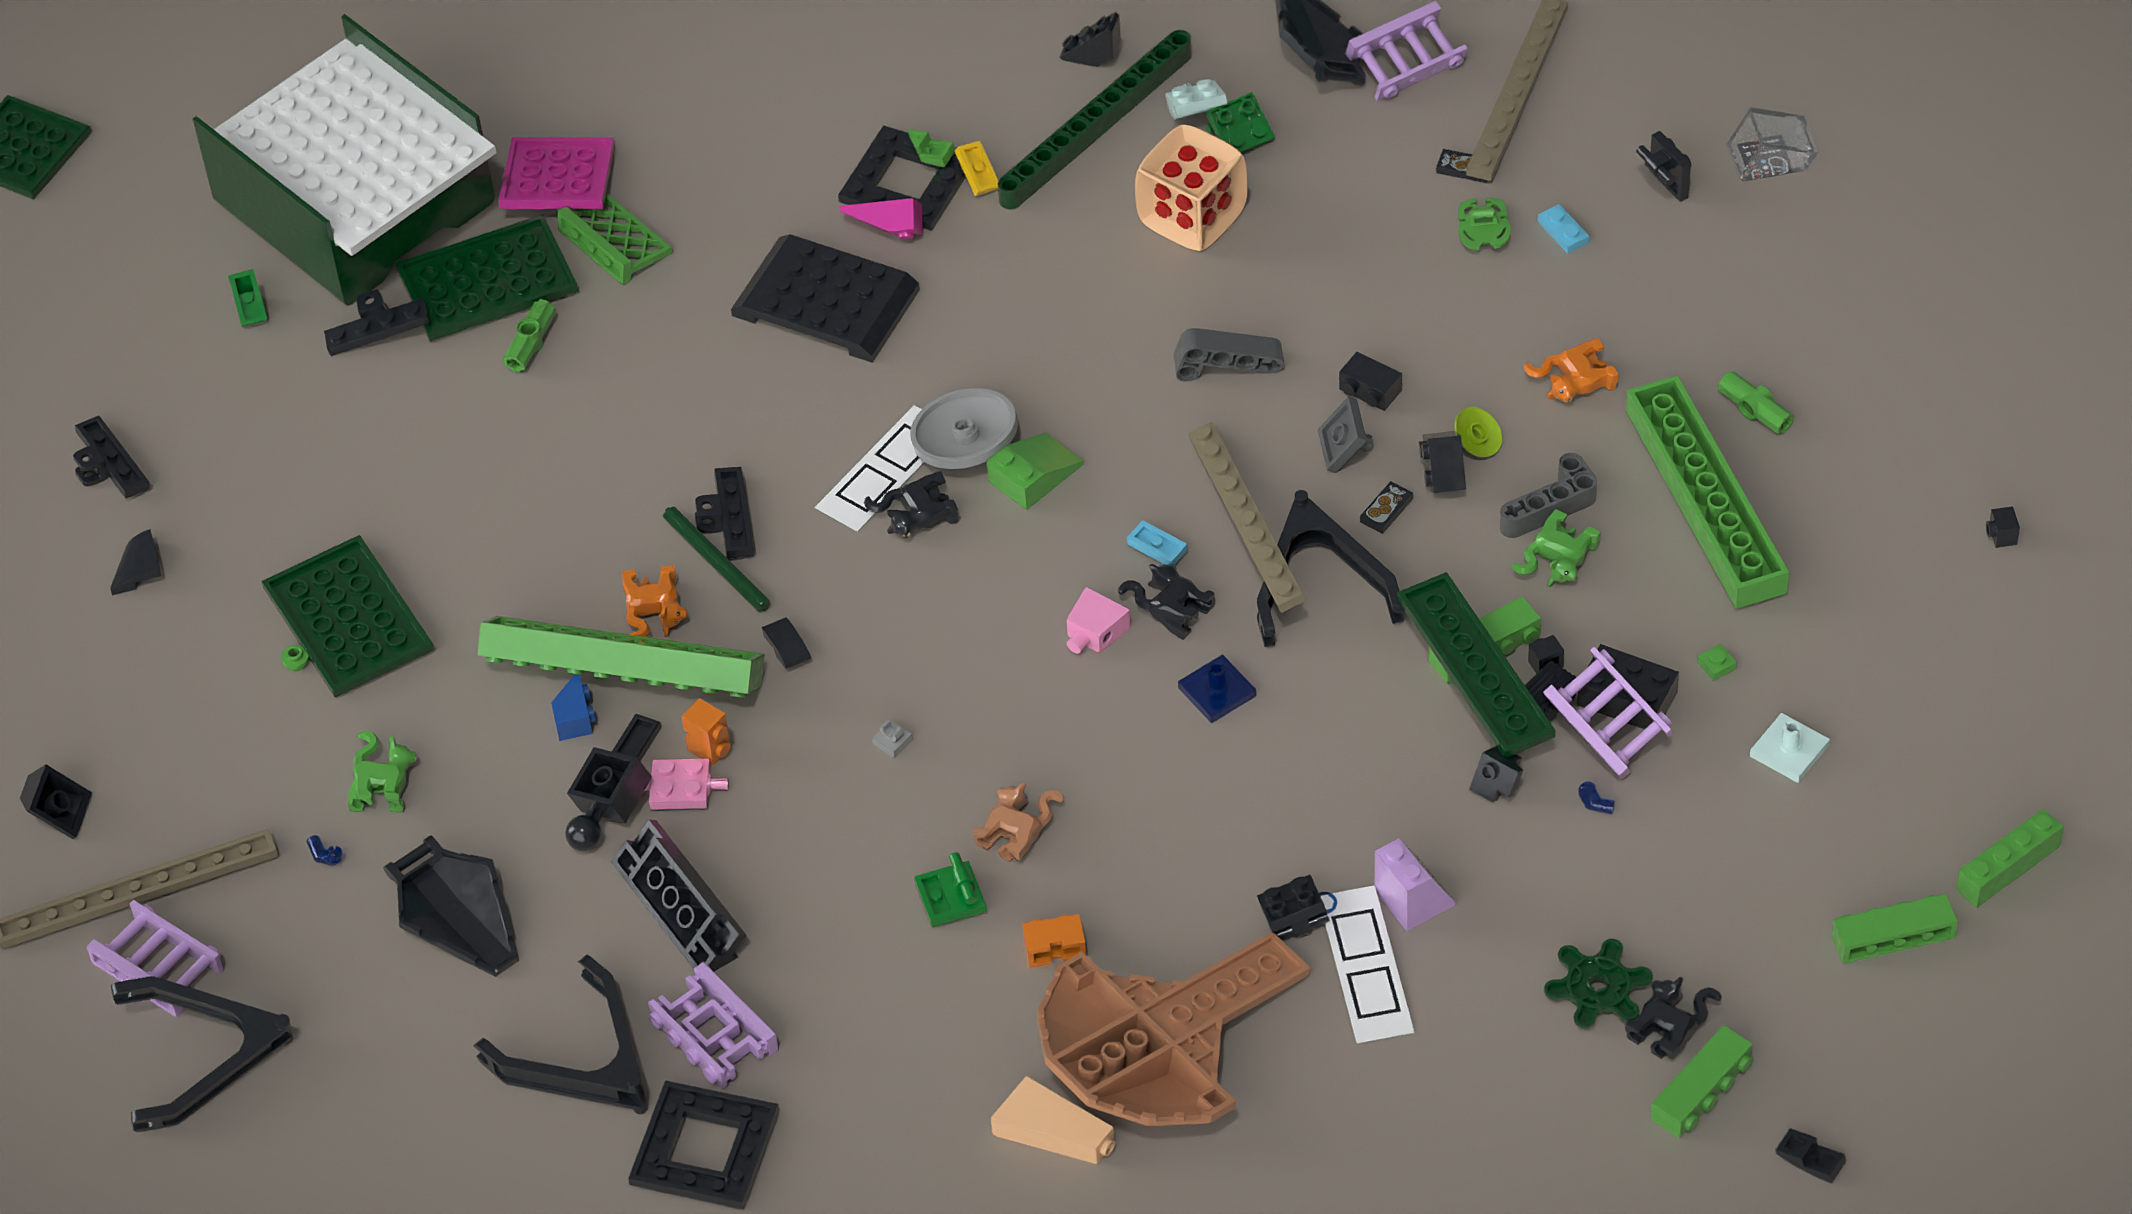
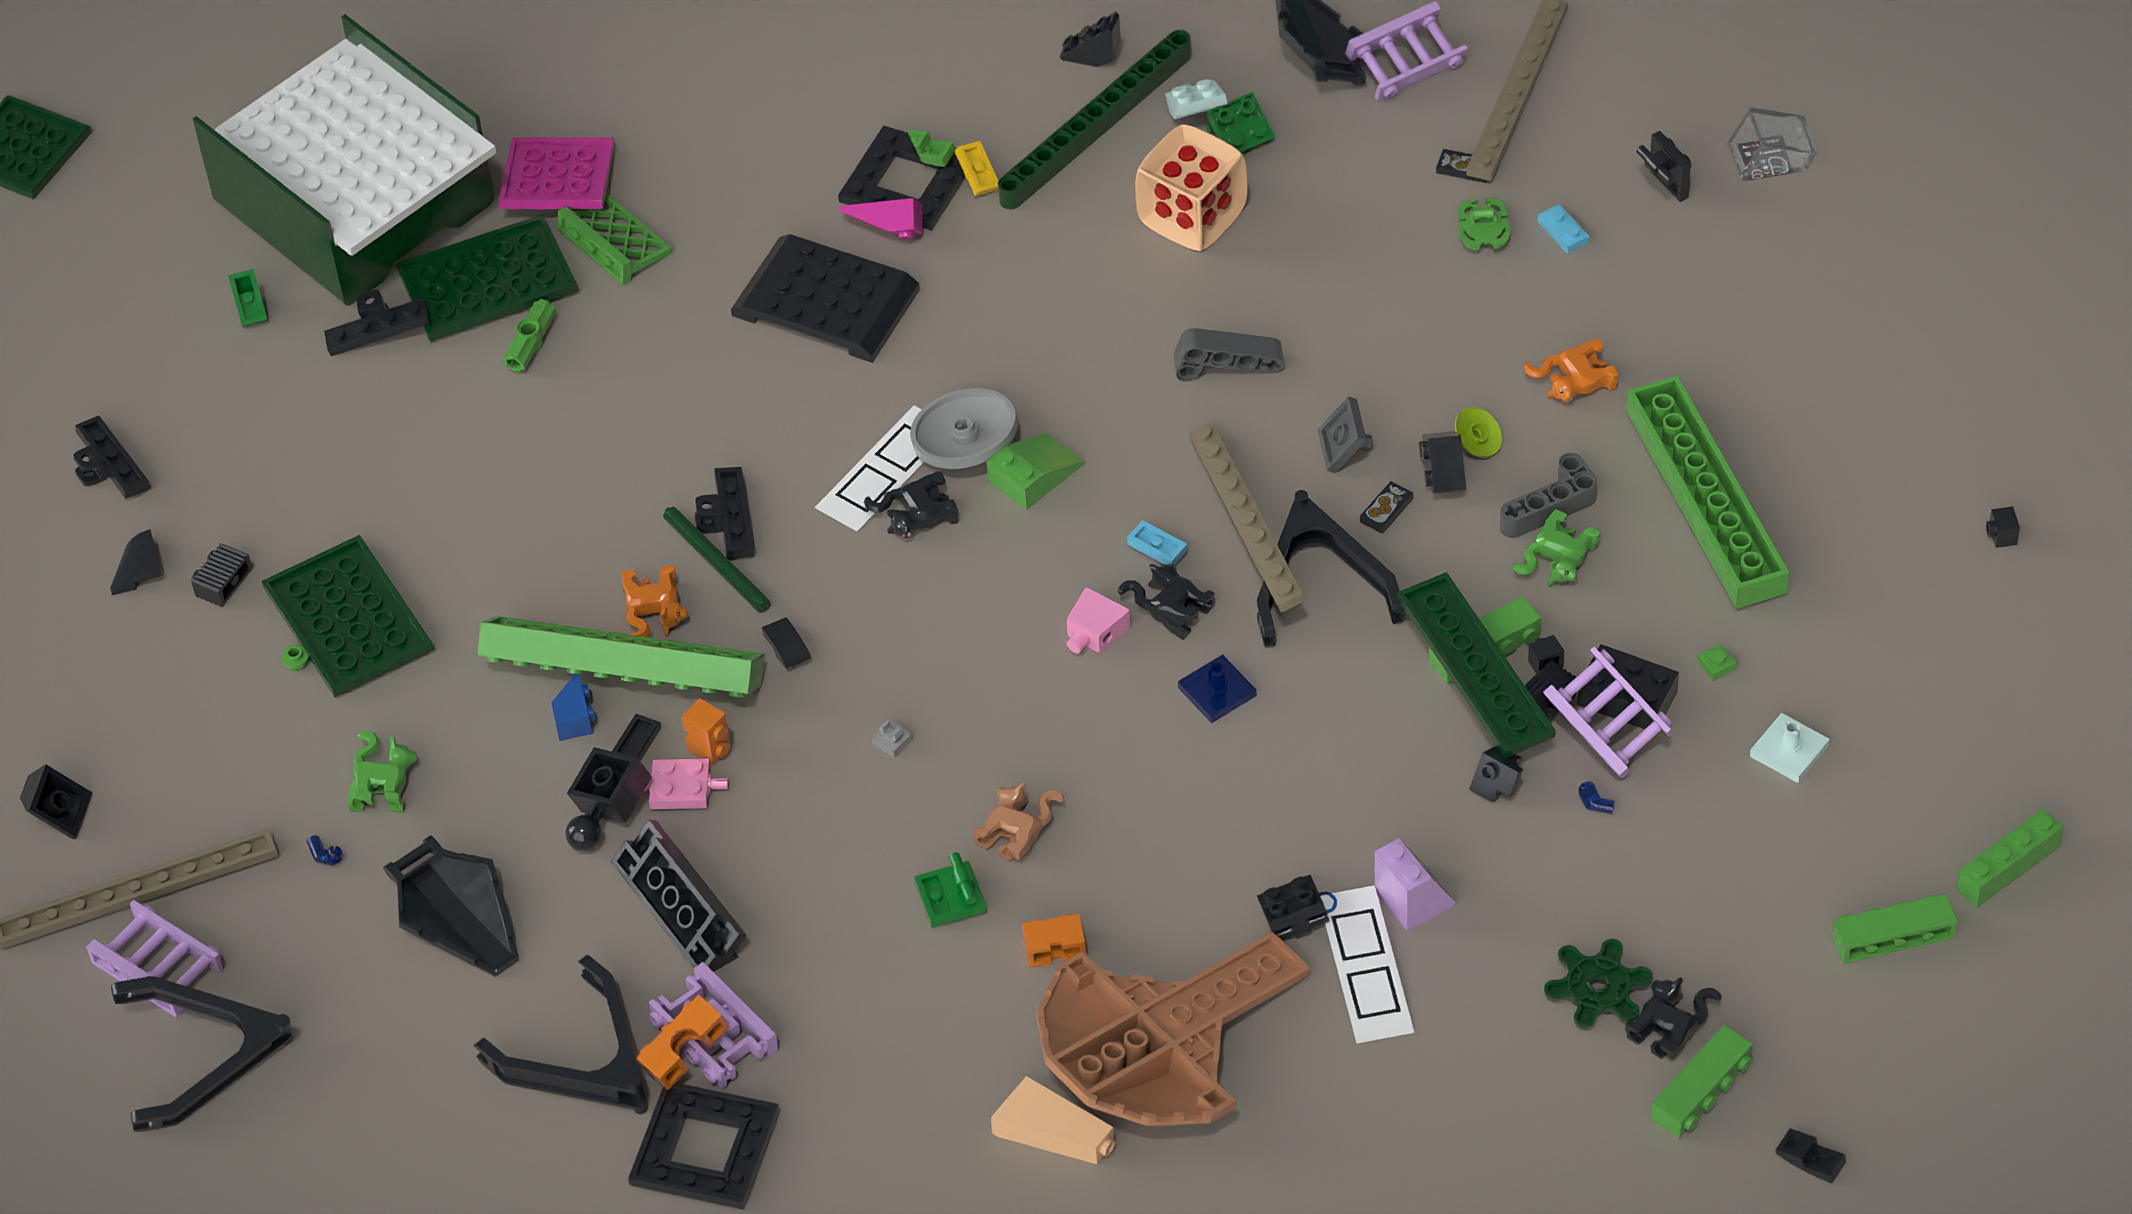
(221, 574): none -> black brick
(695, 1022): none -> orange arch
(1370, 381): black brick -> none
(1755, 402): bright green piece -> none

